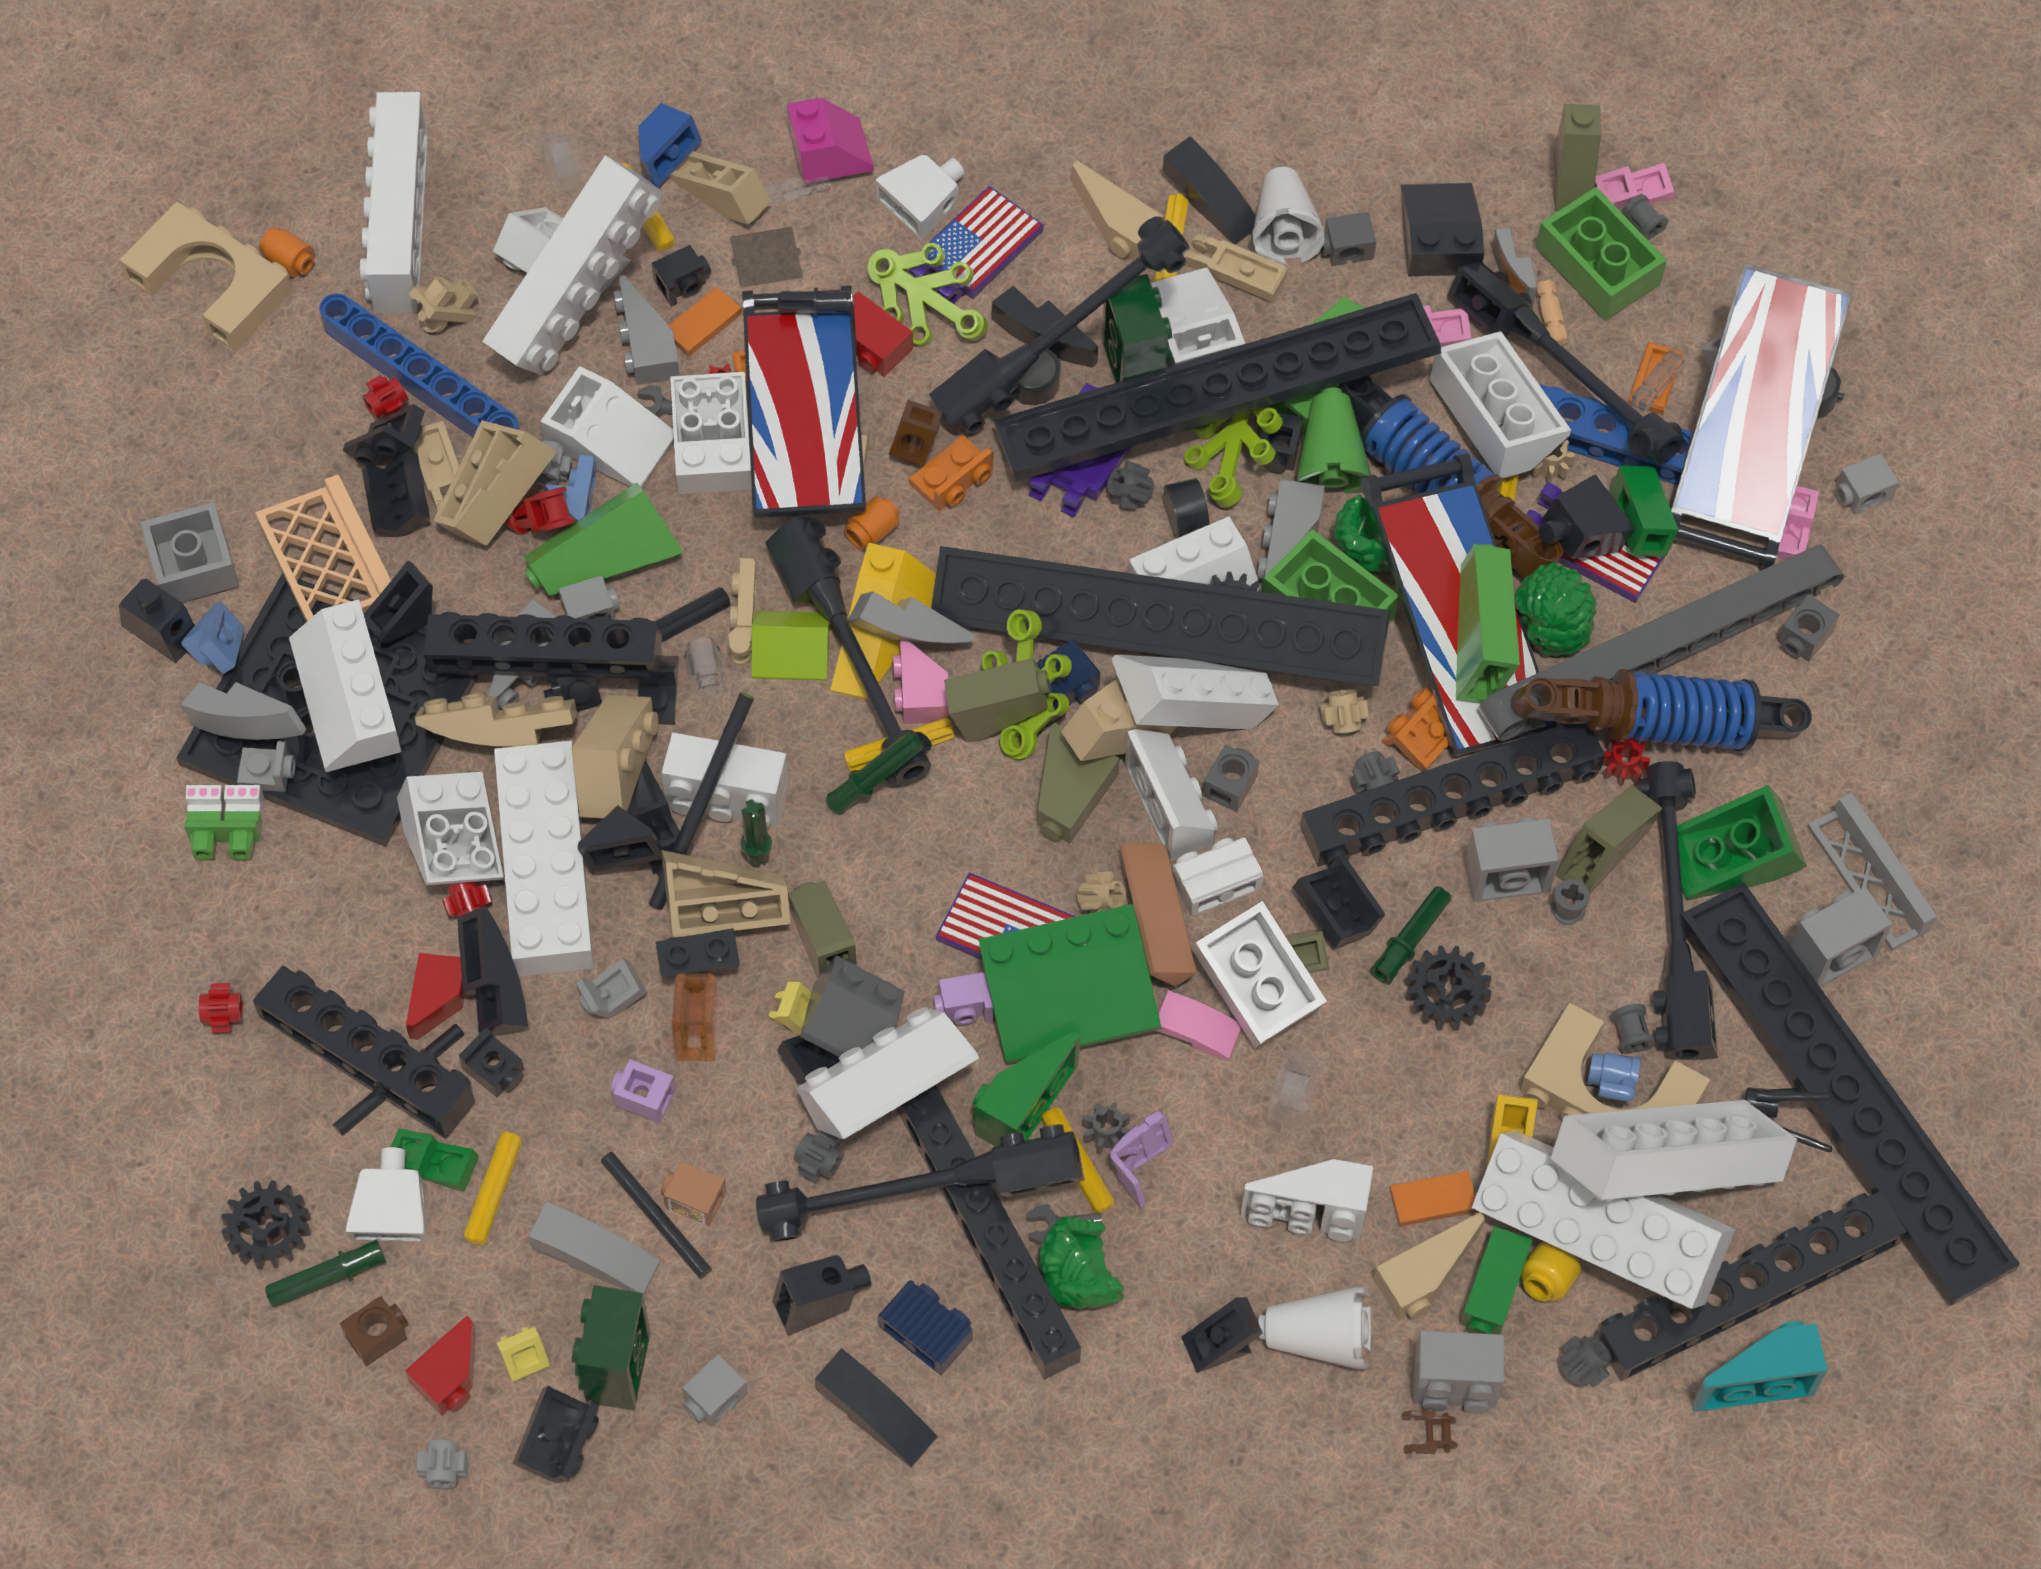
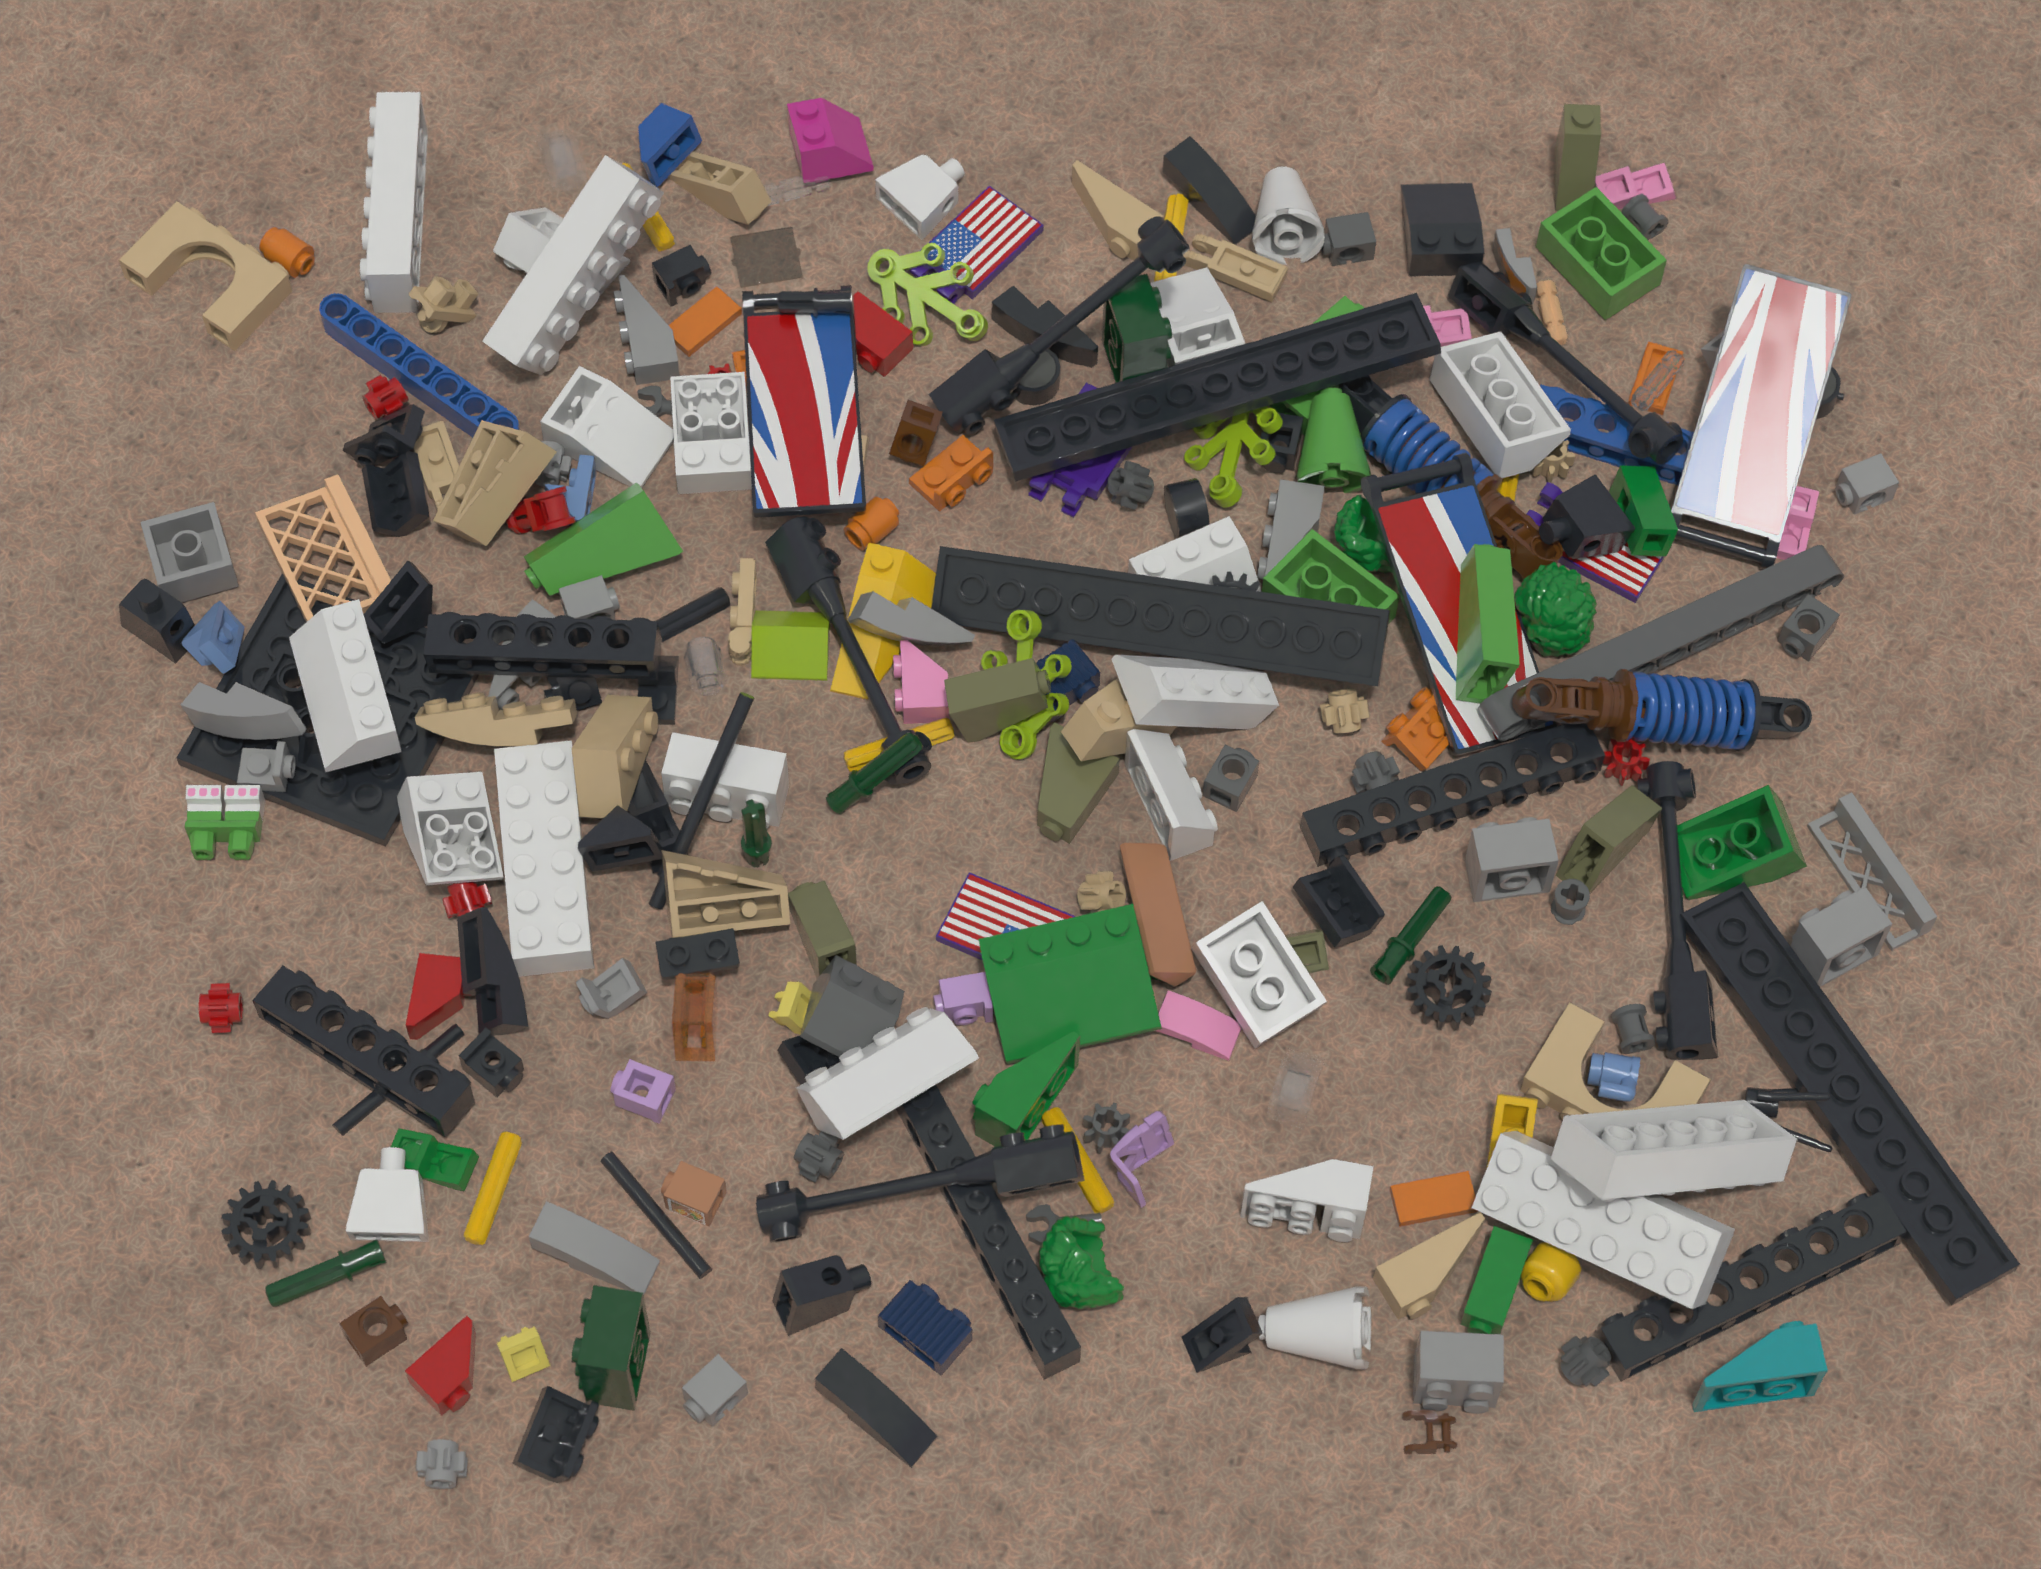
(1217, 875): white brick -> none

